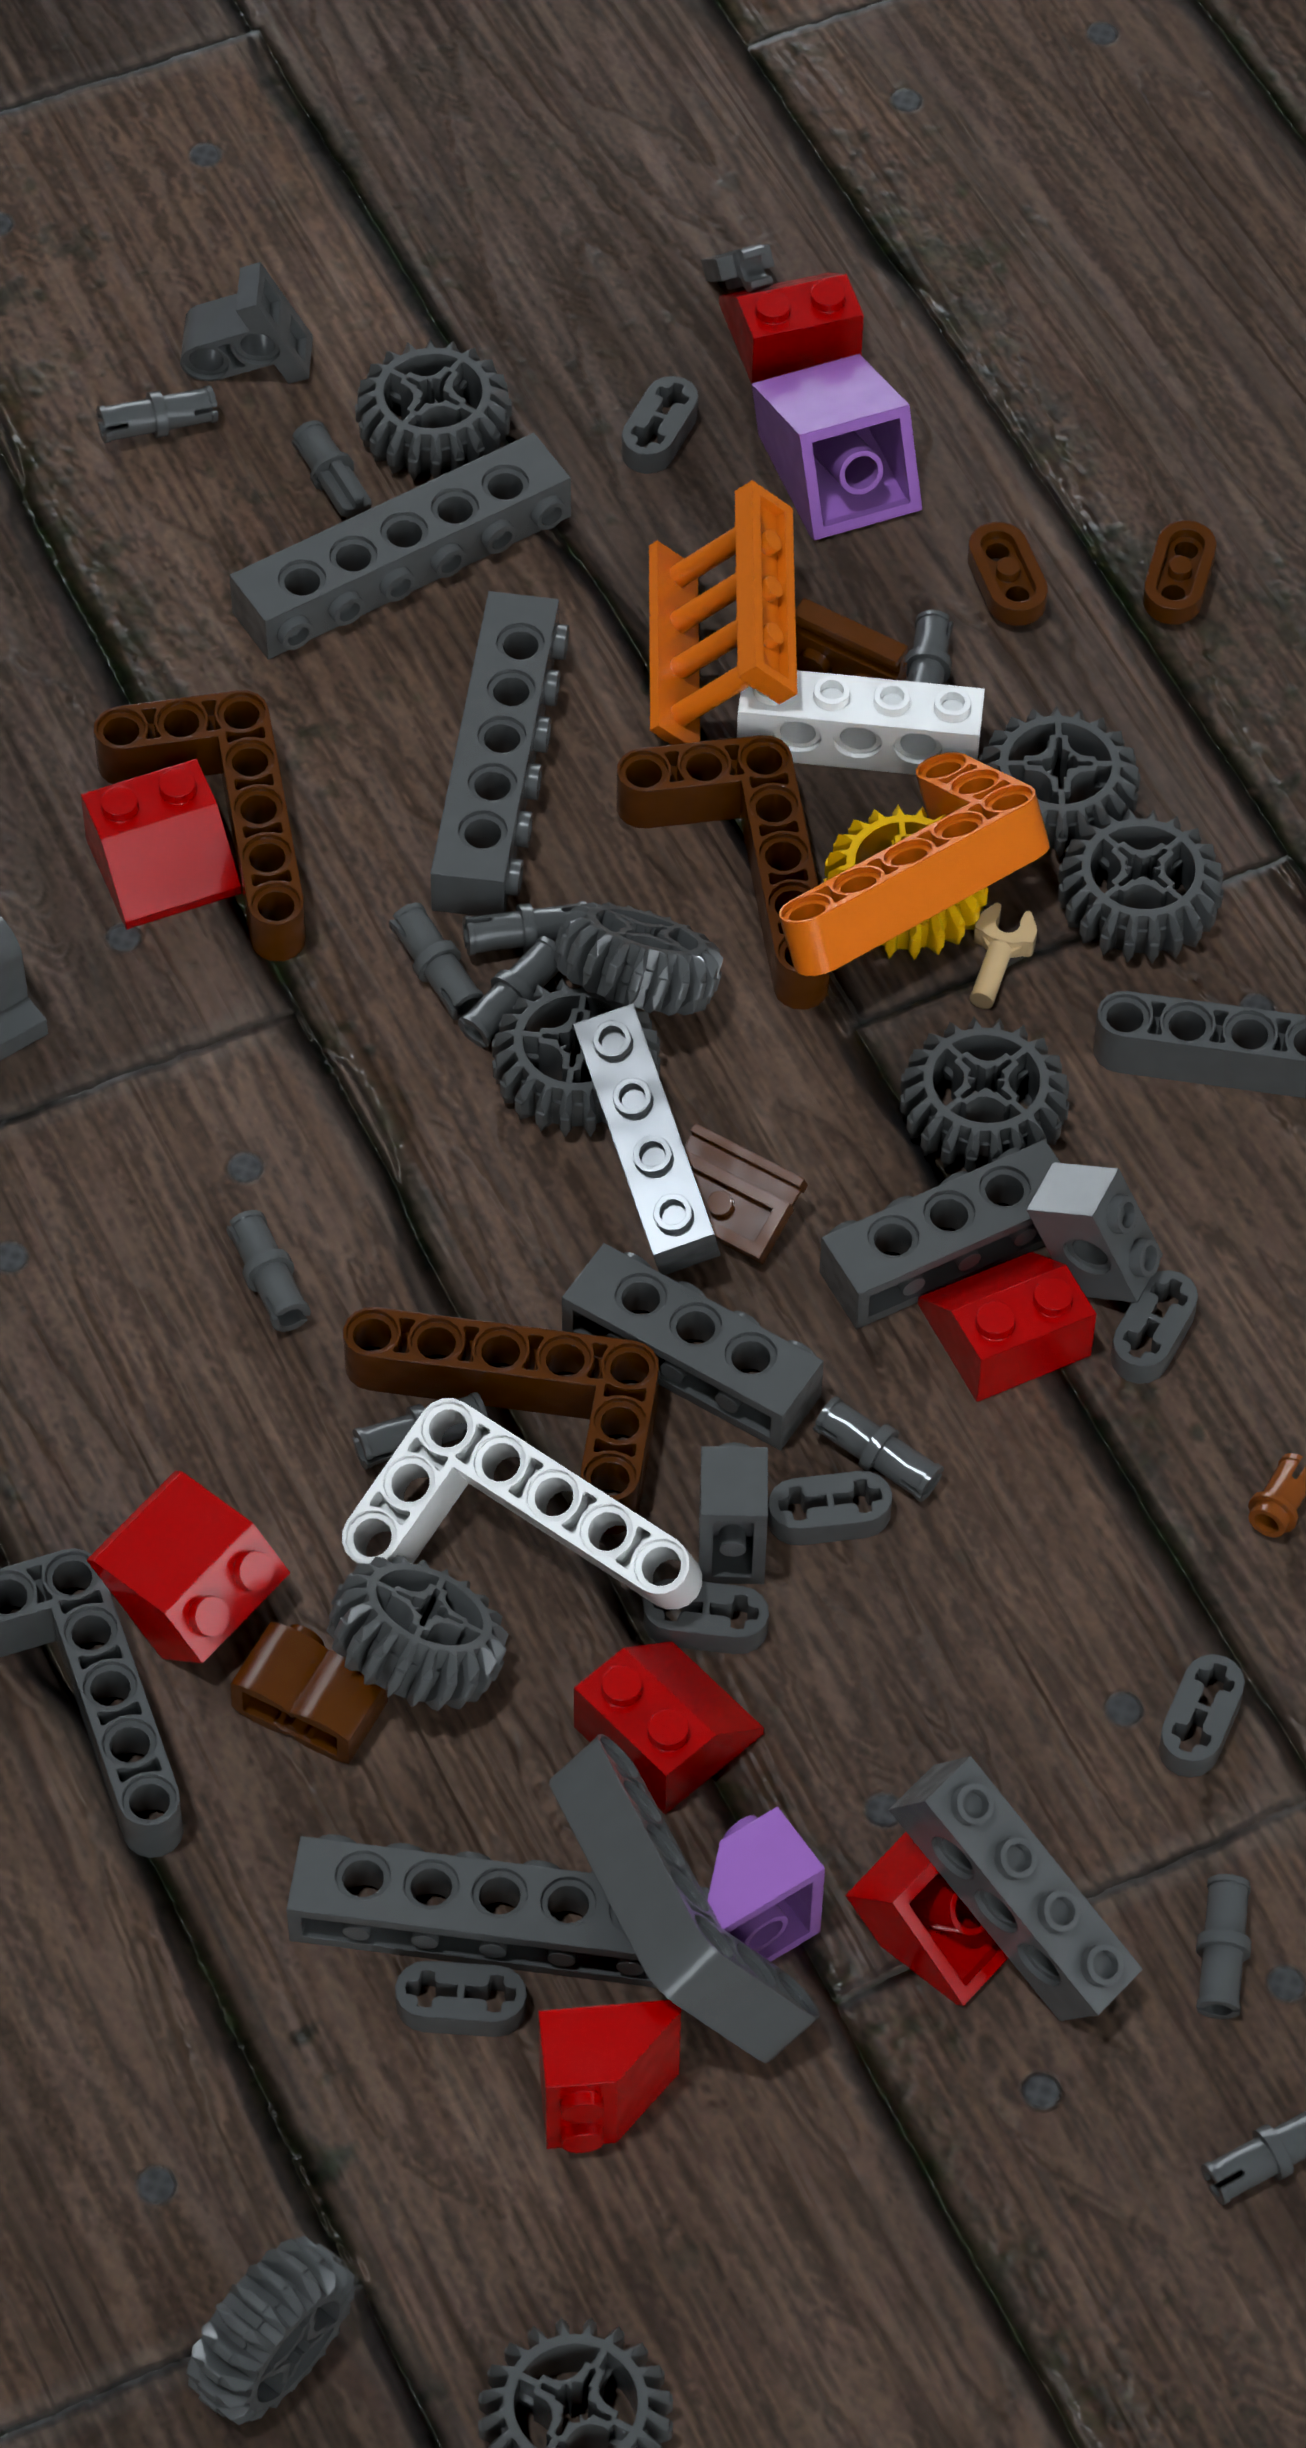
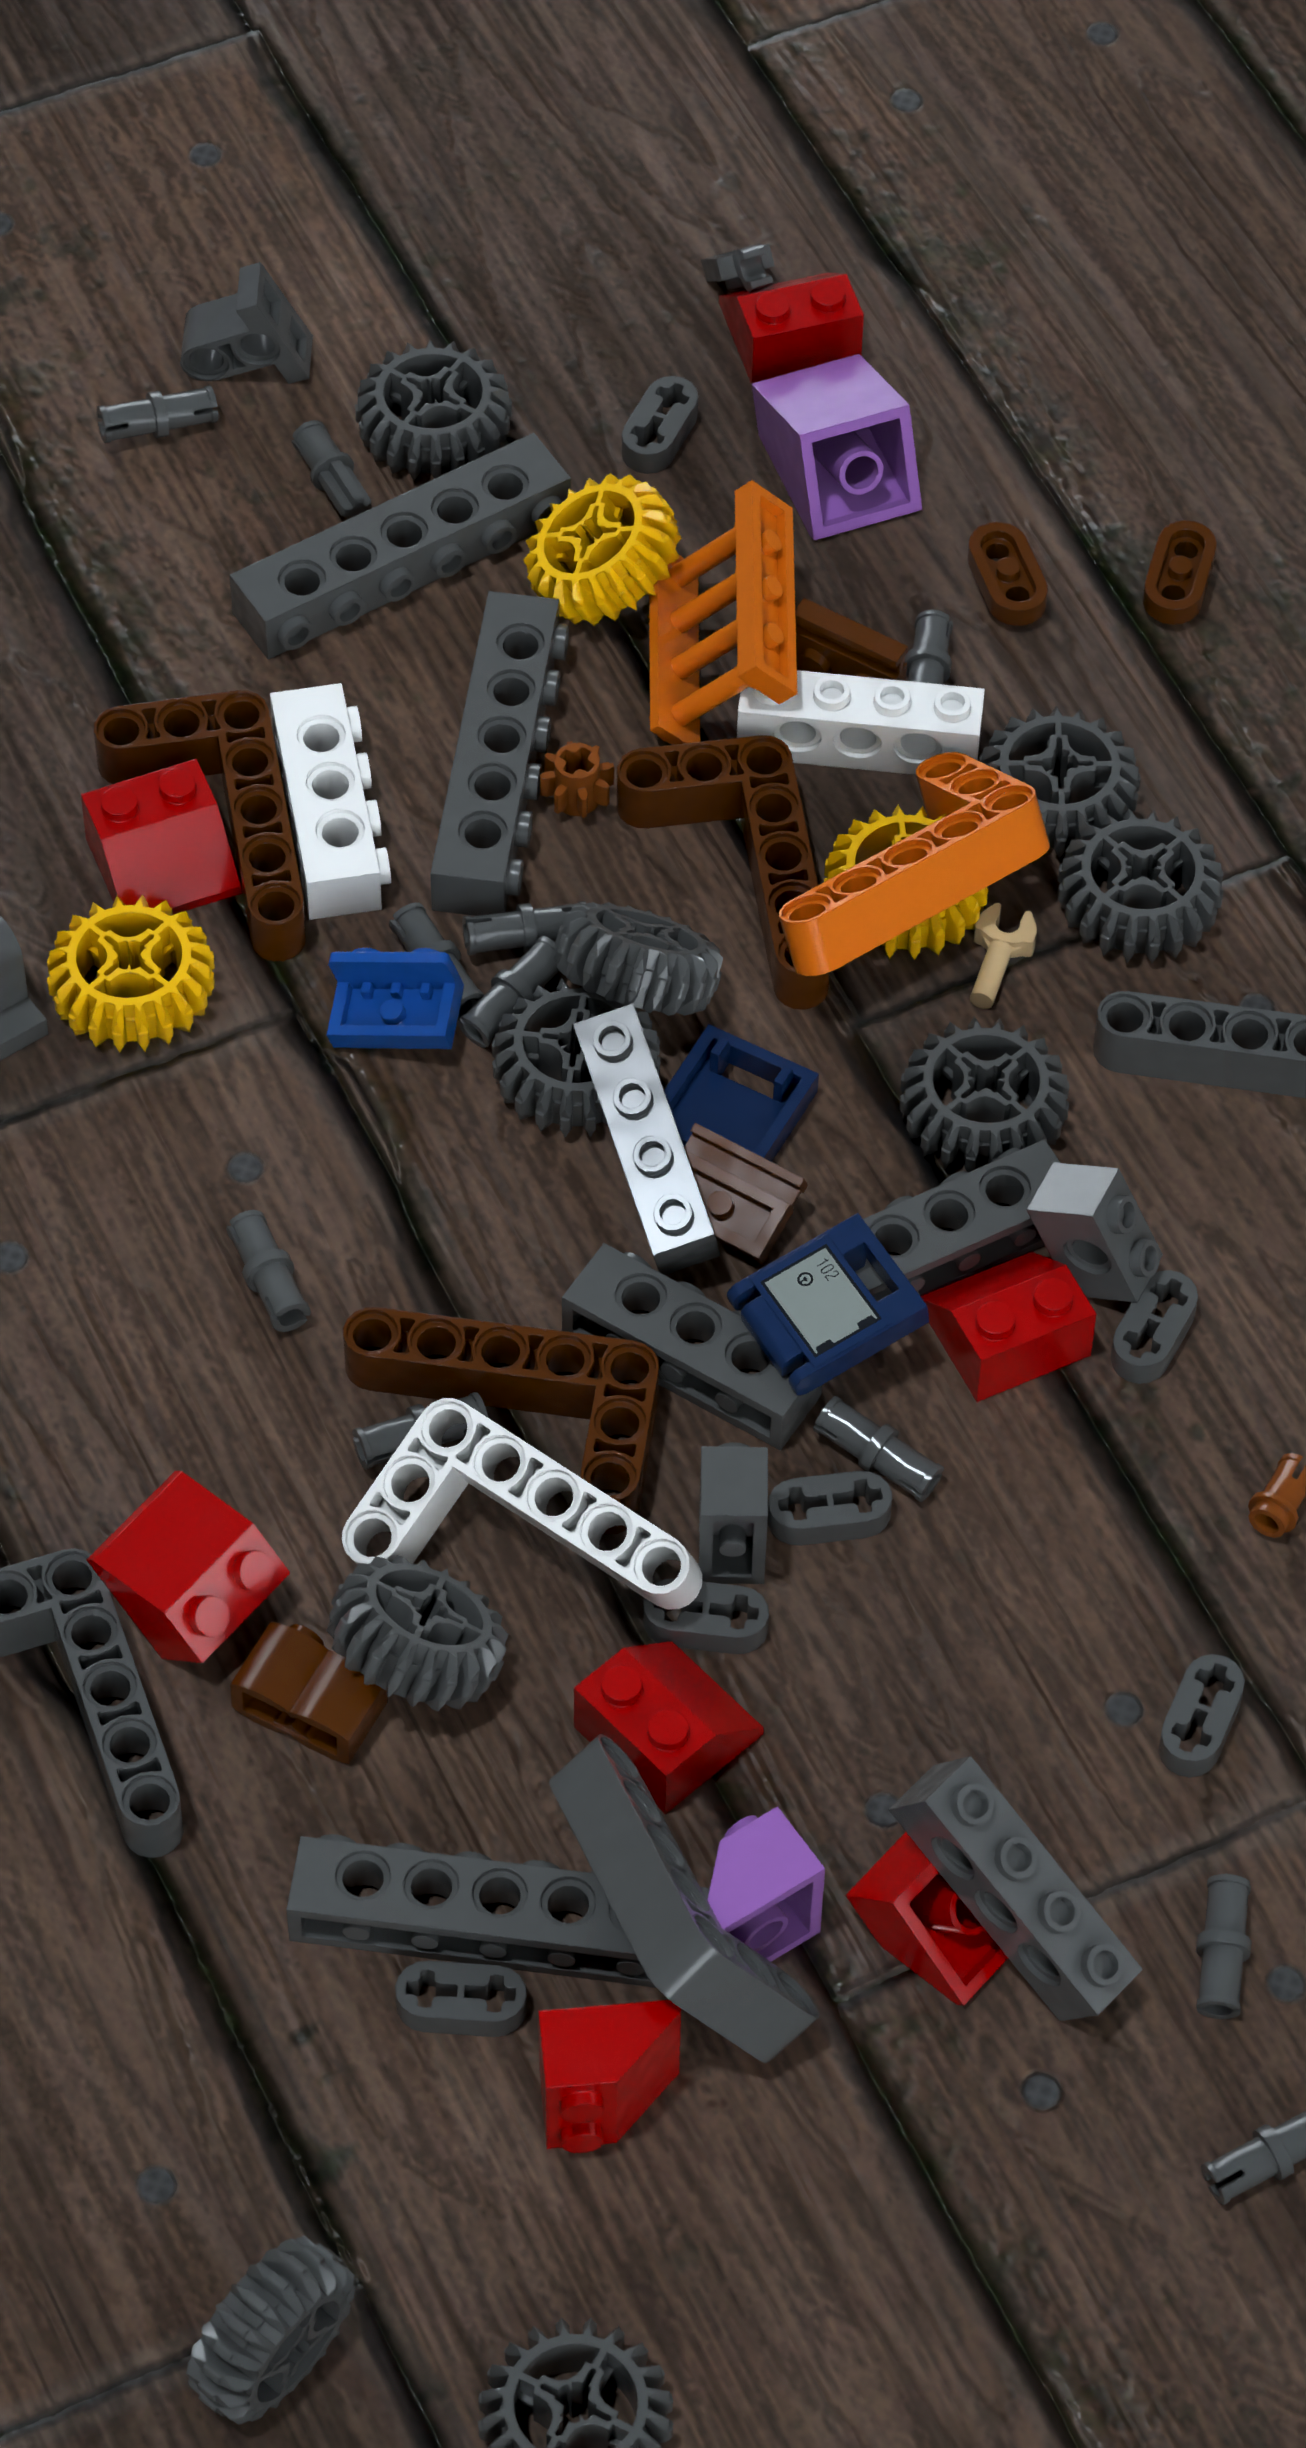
(130, 995): none -> yellow gear
(327, 801): none -> white brick
(394, 999): none -> blue bracket
(577, 779): none -> dark orange gear
(612, 539): none -> yellow gear
(733, 1110): none -> dark blue container
(822, 1311): none -> dark blue container

